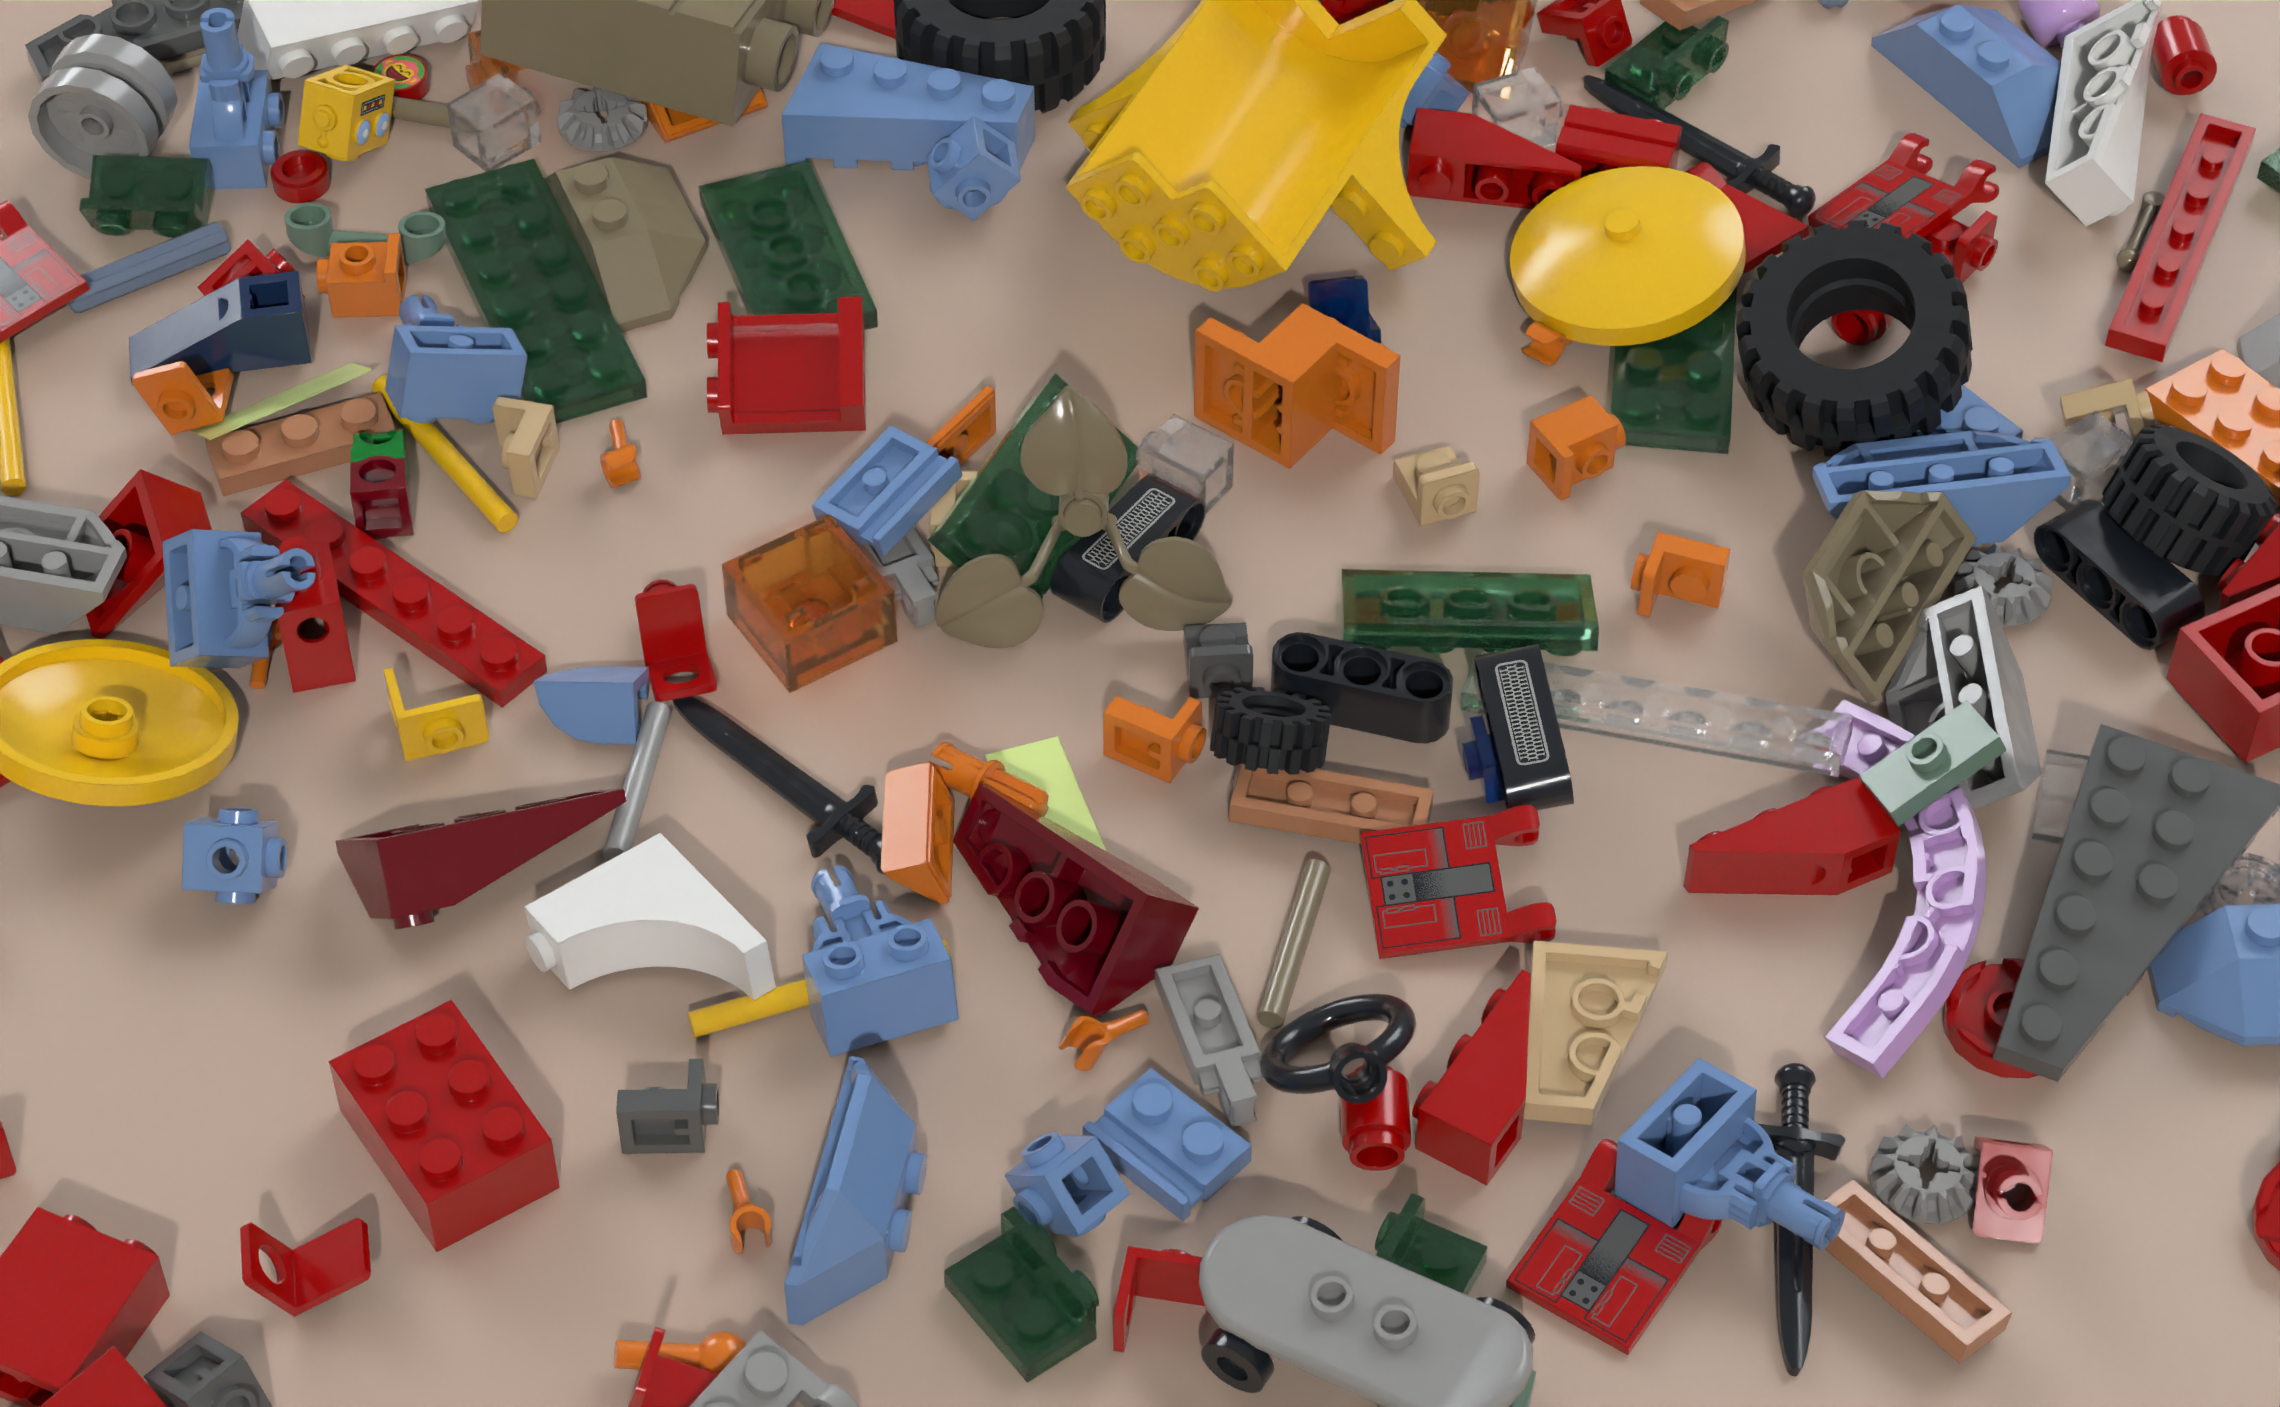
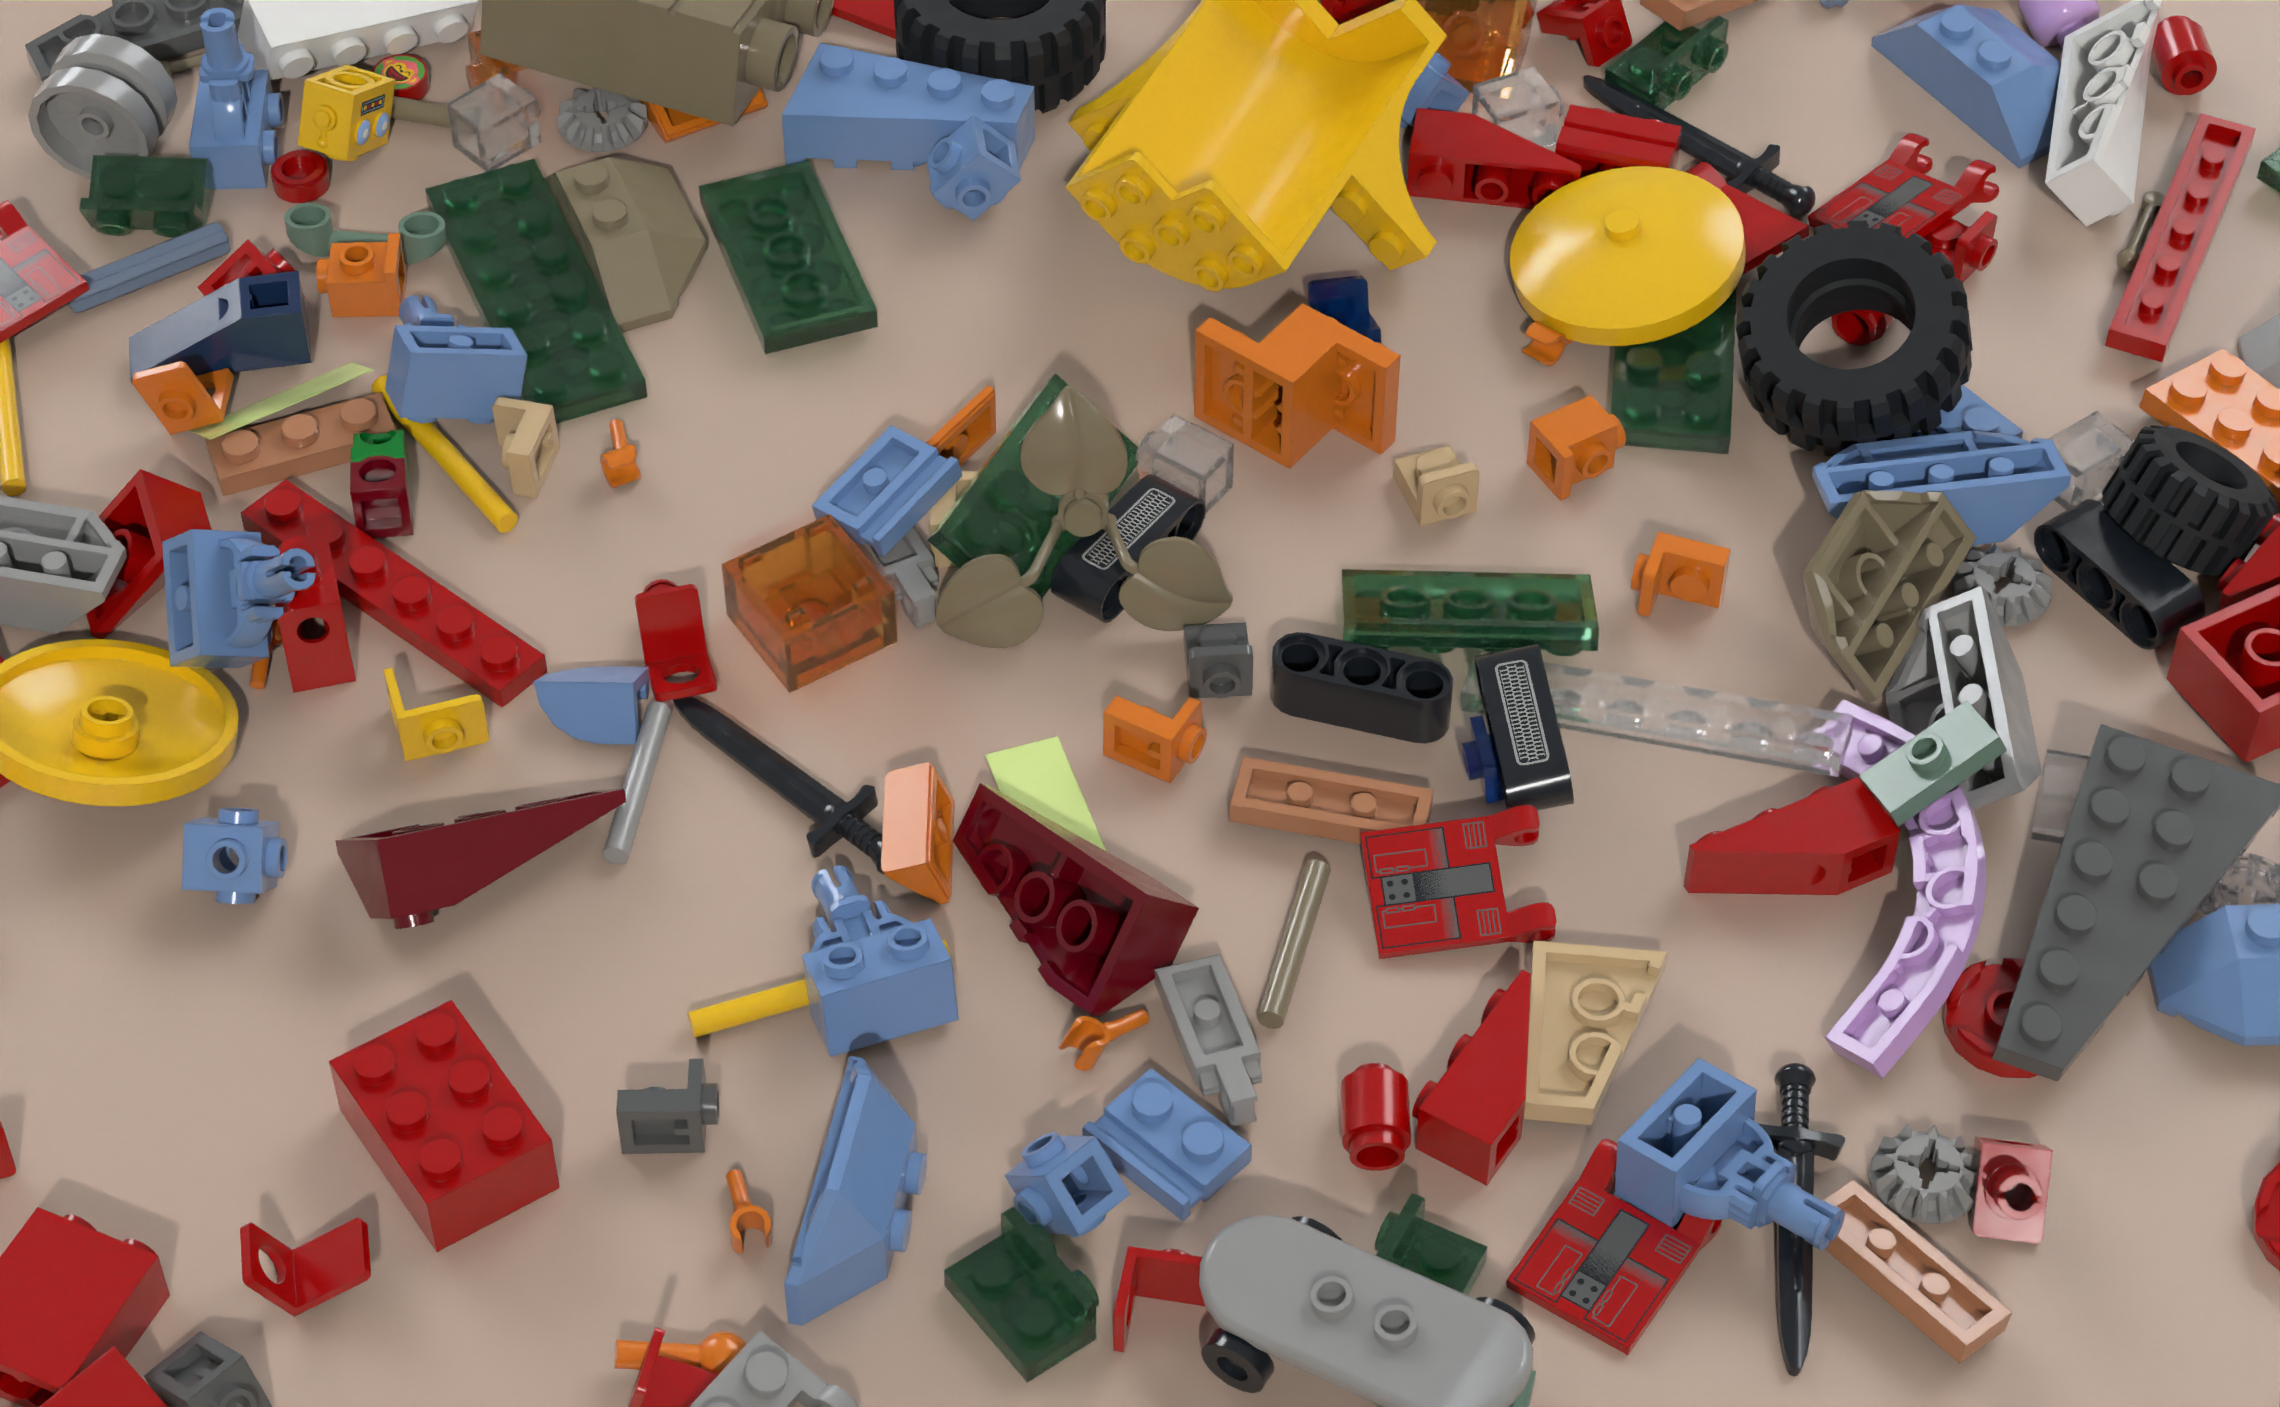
(645, 913): white arch -> none
(789, 371): red panel -> none
(970, 771): orange axle -> none
(1270, 730): black tyre -> none
(1327, 1076): black piece -> none
(2109, 401): tan bracket -> none

